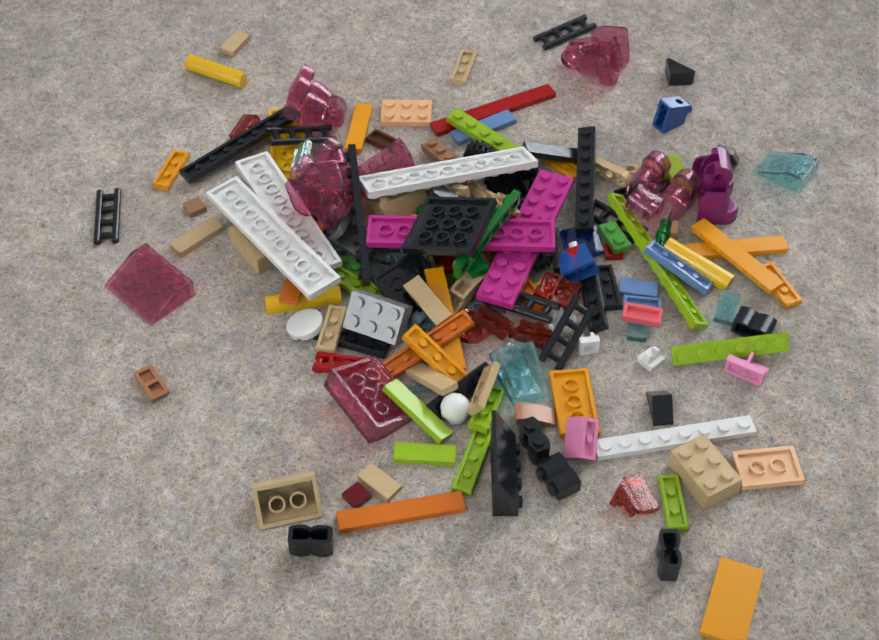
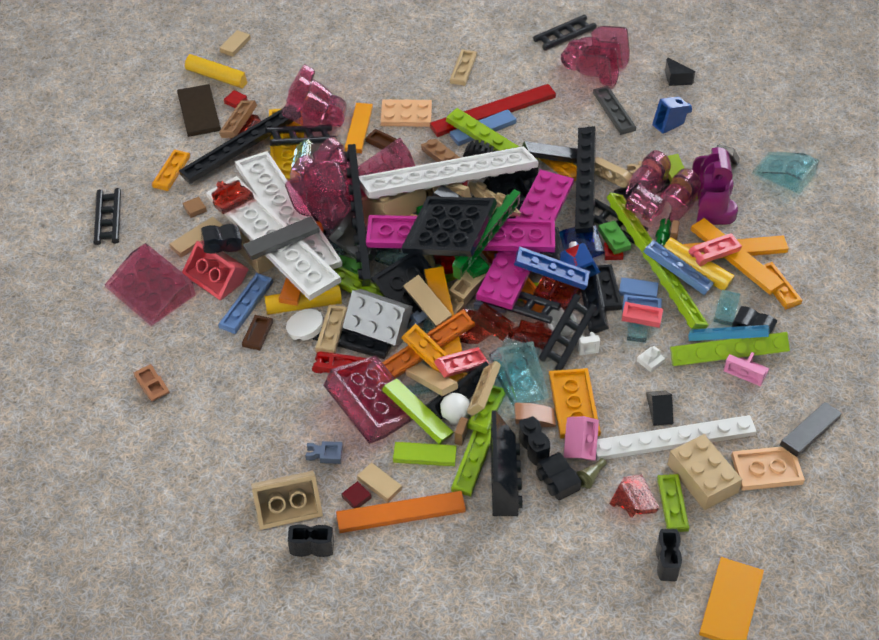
(198, 110): none -> dark brown tile
(214, 272): none -> coral slope
(222, 238): none -> black brick
(230, 196): none -> clear red slope
(234, 98): none -> red tile
(238, 119): none -> medium nougat plate
(245, 303): none -> medium blue tile
(257, 332): none -> reddish brown tile
(281, 238): none -> dark grey tile
(328, 452): none -> sand blue plate
(460, 362): none -> coral tile
(461, 431): none -> medium nougat tile
(552, 268): none -> plate
(589, 474): none -> olive cone
(614, 110): none -> dark grey tile
(715, 249): none -> coral plate
(729, 333): none -> dark azure tile
(810, 429): none -> tile

